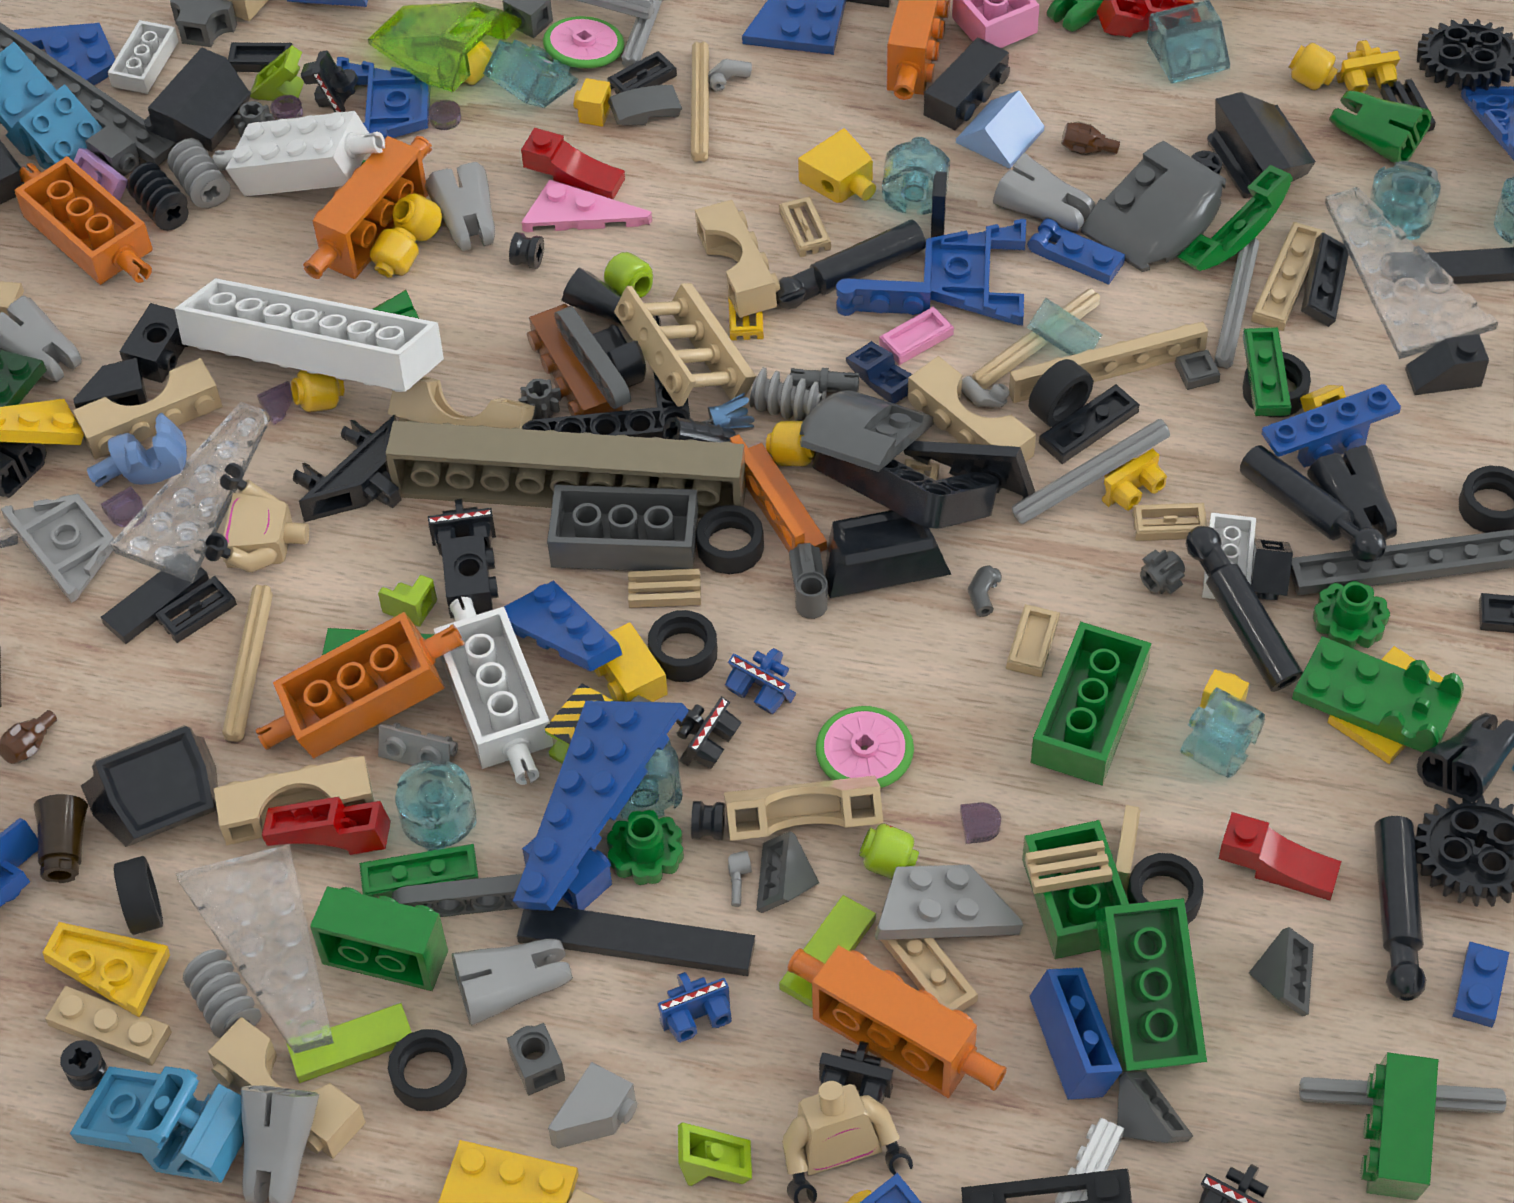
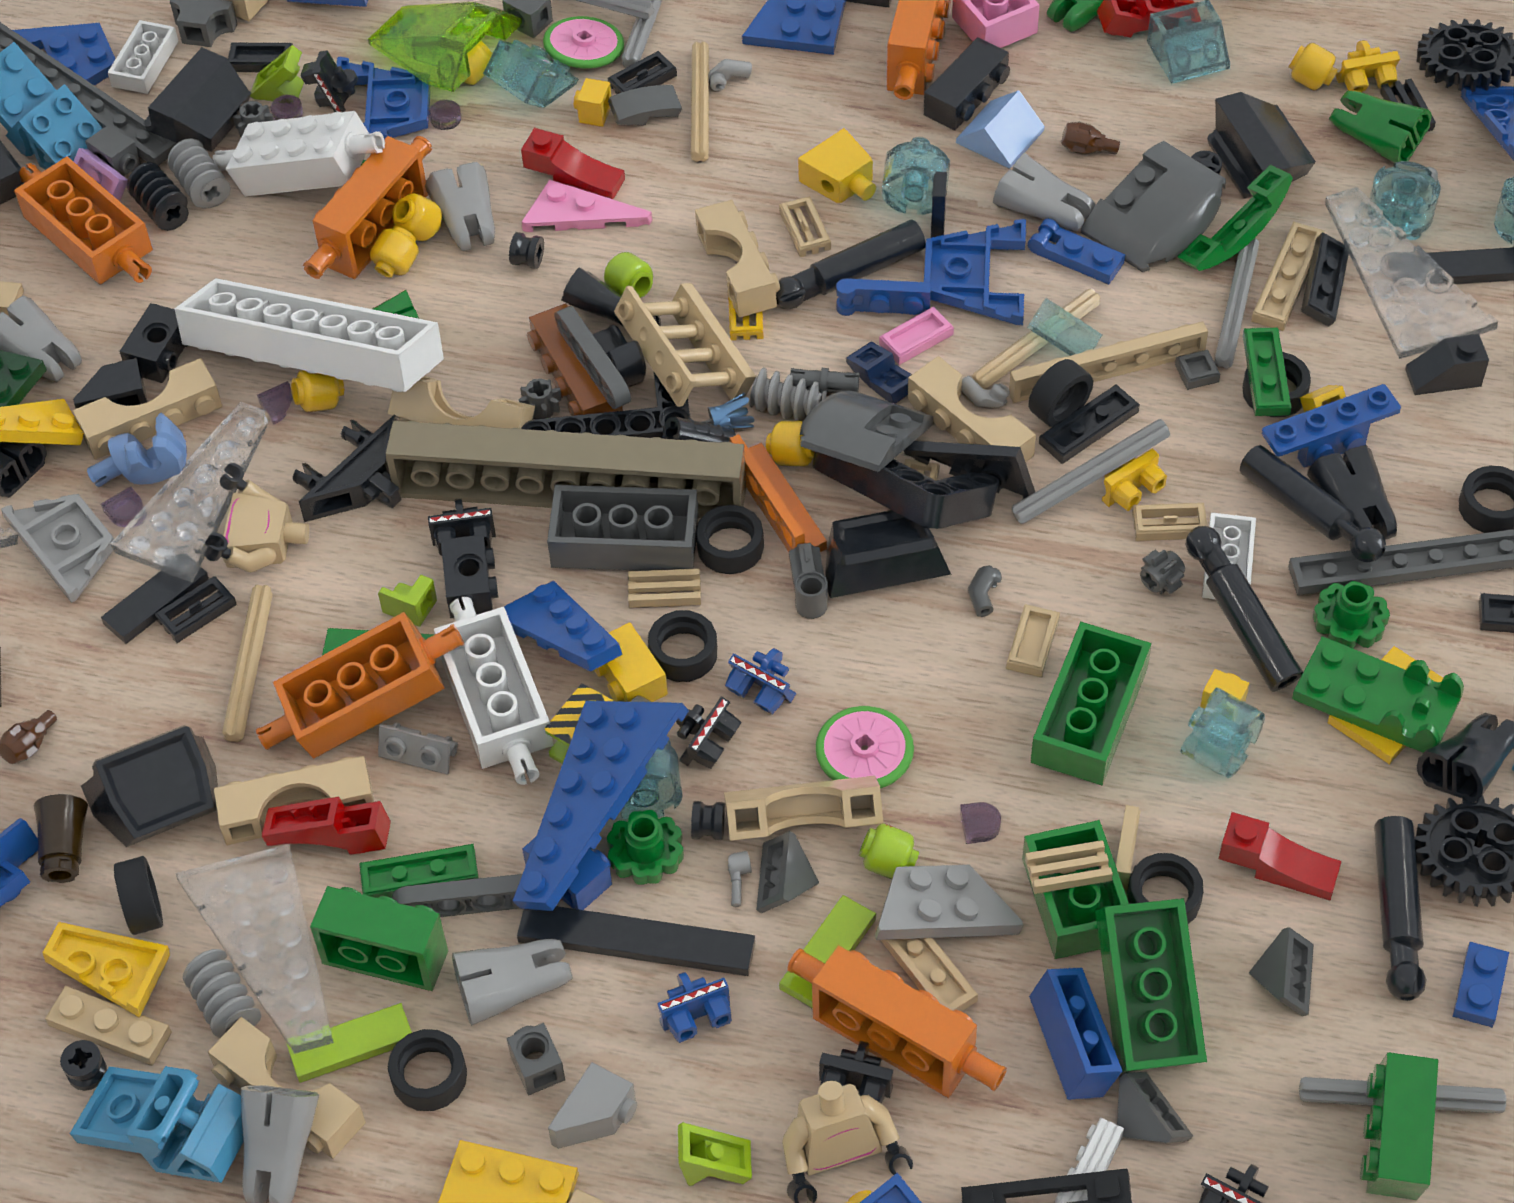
(435, 804): clear light blue brick -> none
(1271, 568): black slope -> none

